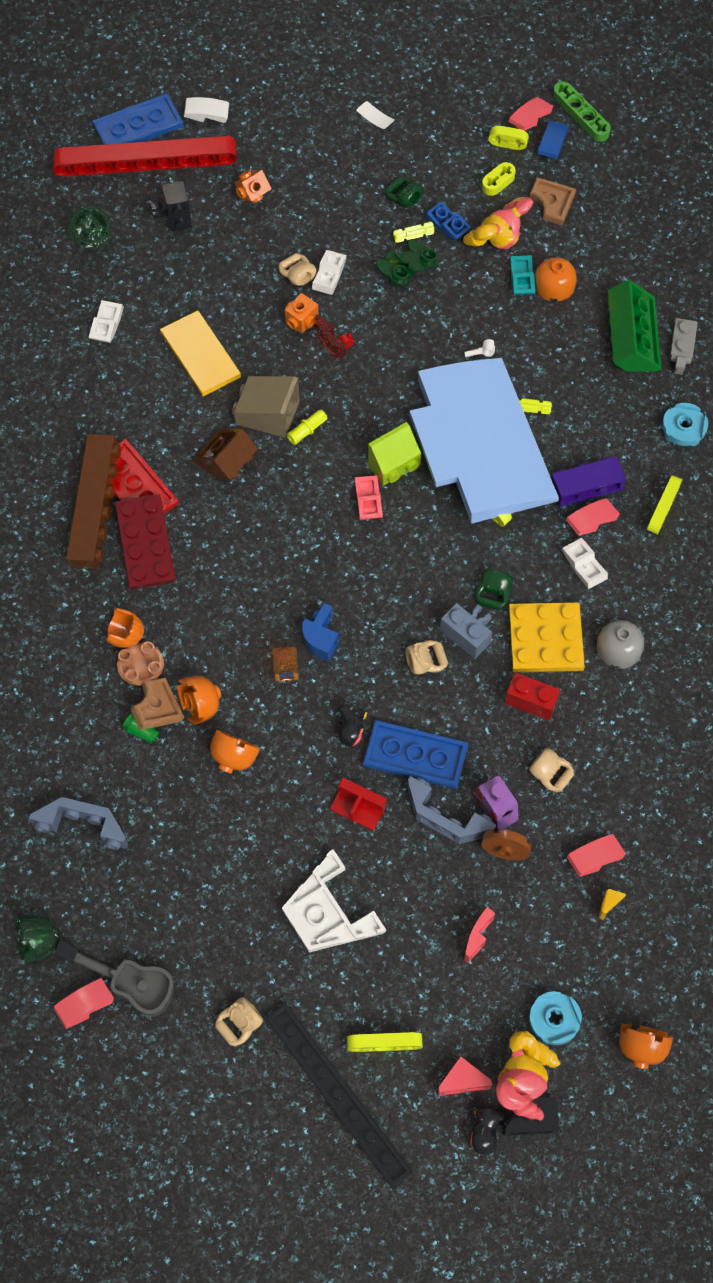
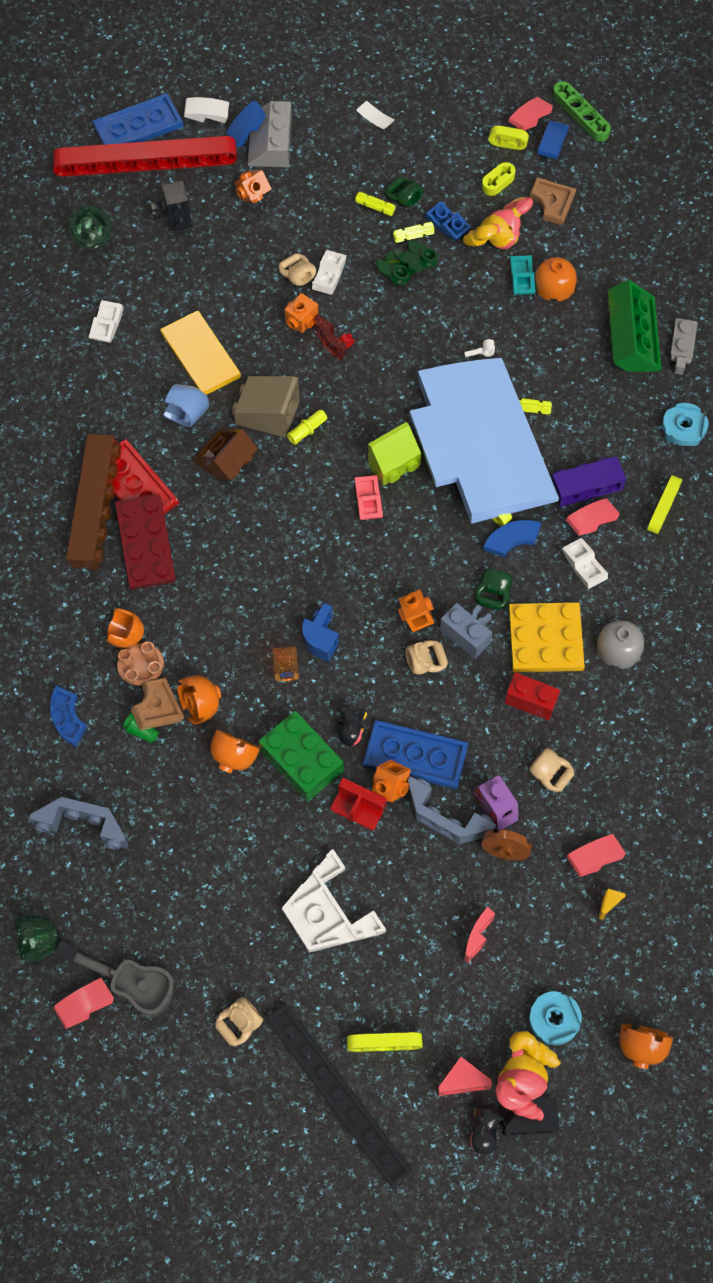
(64, 716): none -> blue tile
(185, 404): none -> medium blue piece
(247, 121): none -> blue slope
(272, 141): none -> light grey slope
(301, 756): none -> green brick
(375, 203): none -> neon yellow axle
(391, 780): none -> orange brick
(416, 610): none -> orange brick
(512, 535): none -> blue tile

